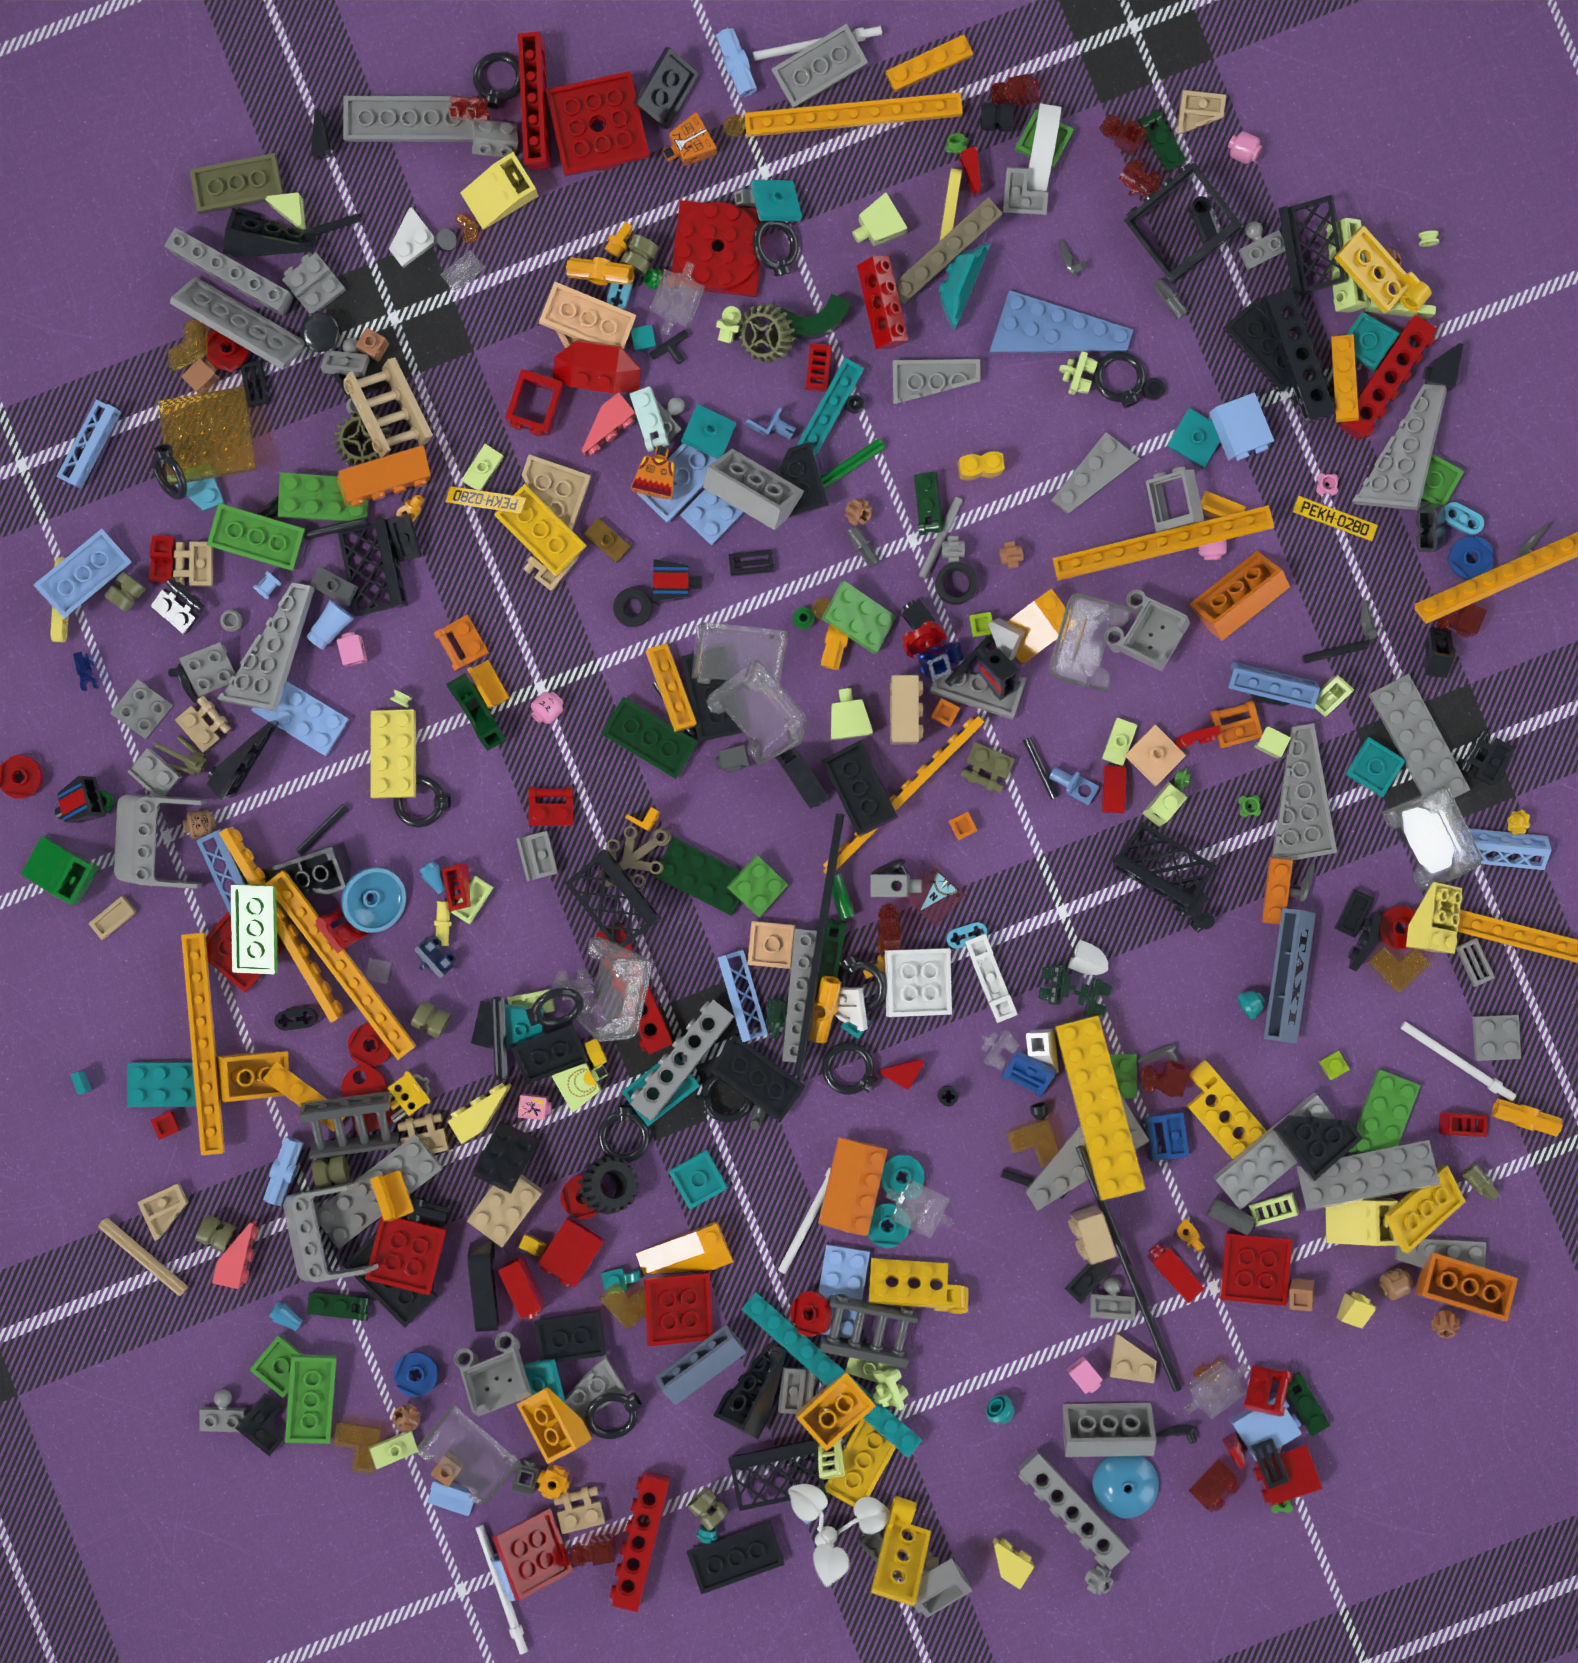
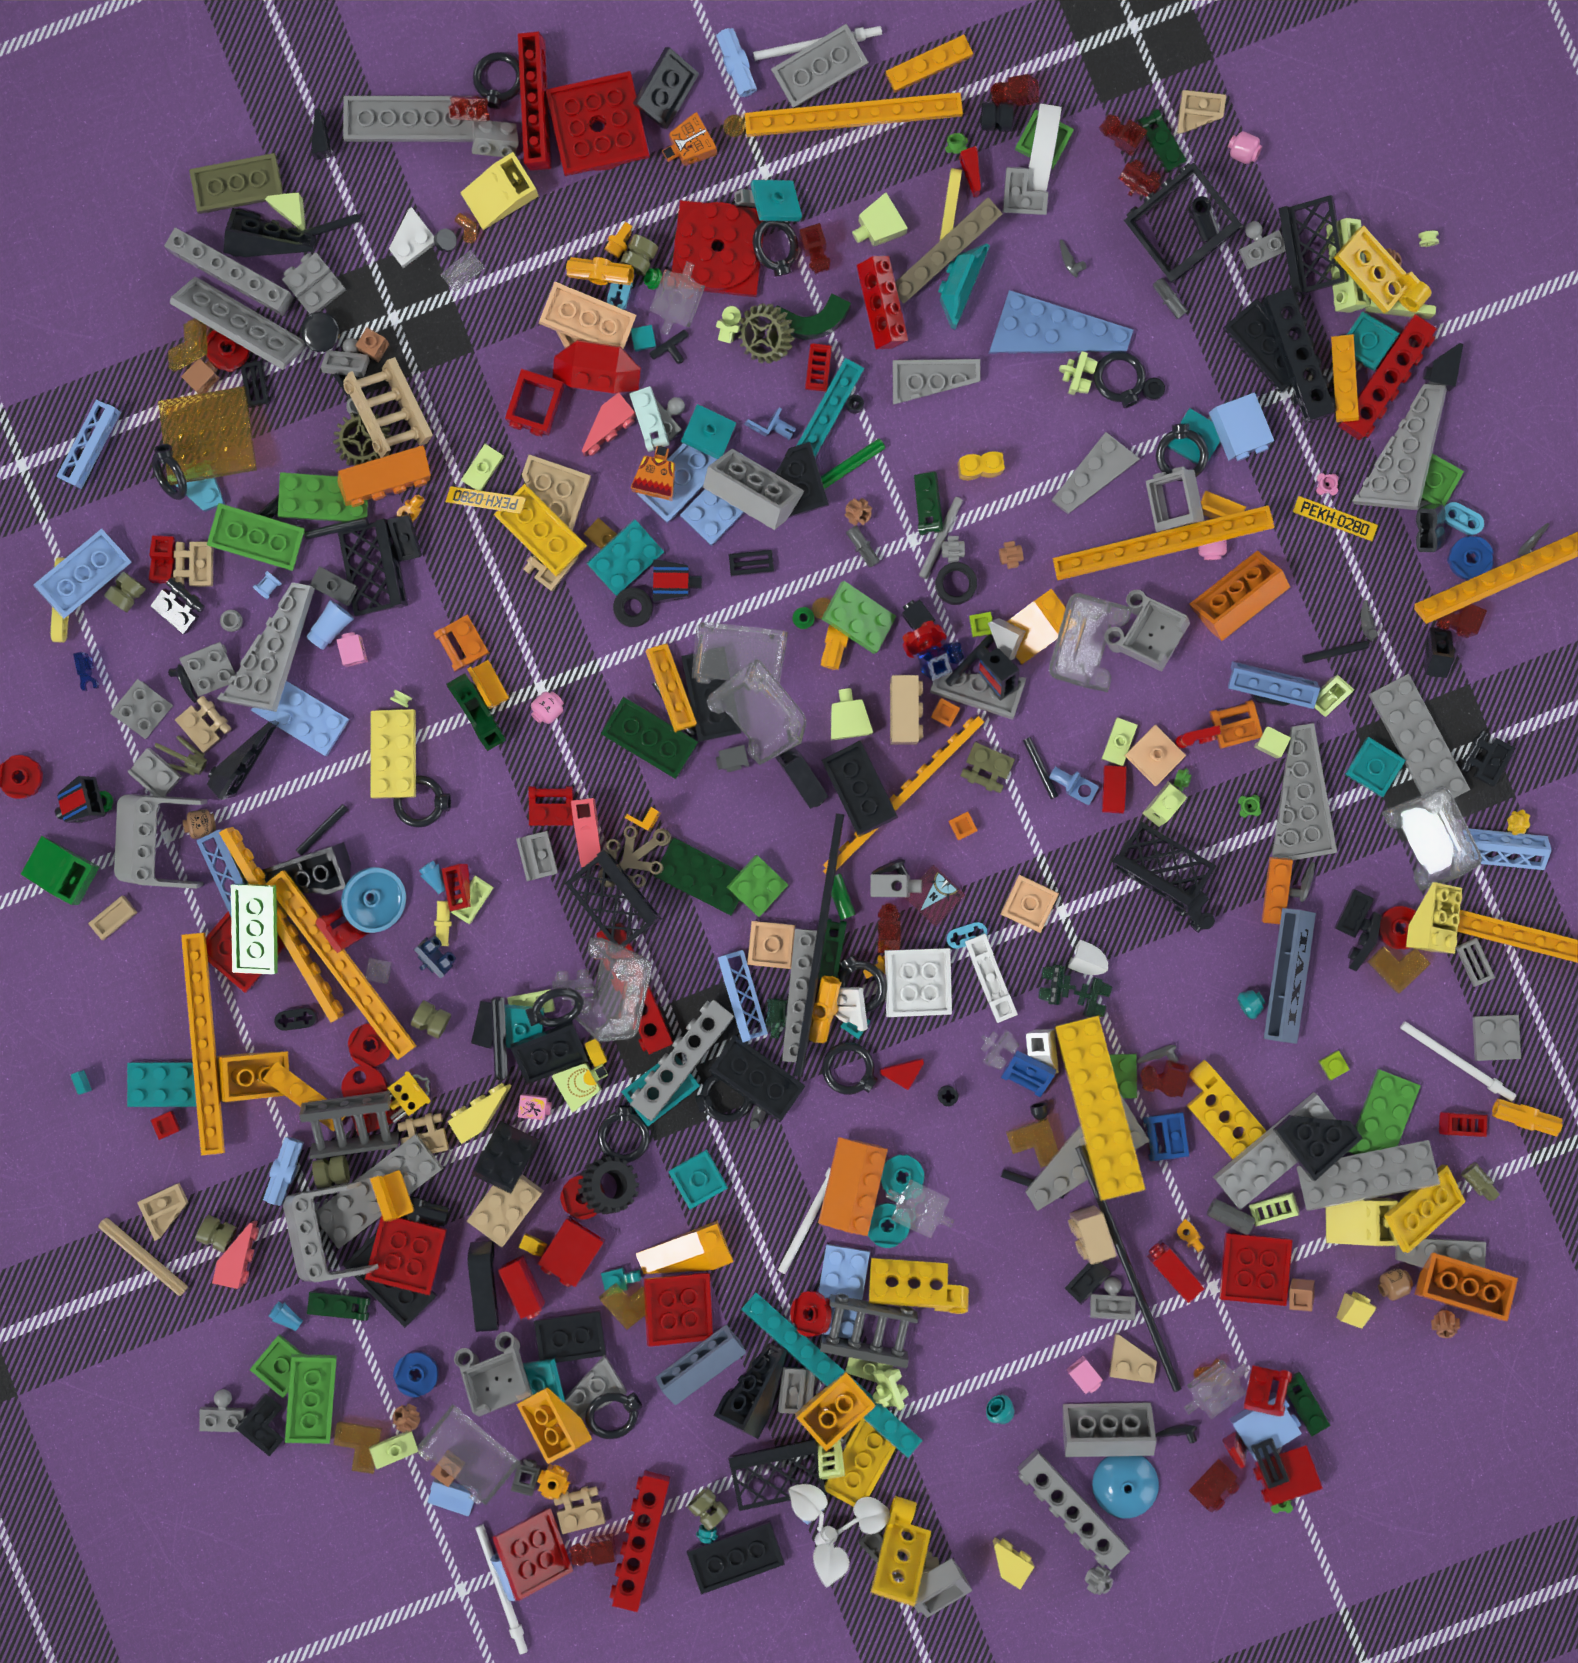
(586, 829): none -> coral slope
(625, 557): none -> teal plate
(814, 245): none -> clear red brick
(1029, 903): none -> light nougat plate
(1182, 431): none -> black piece

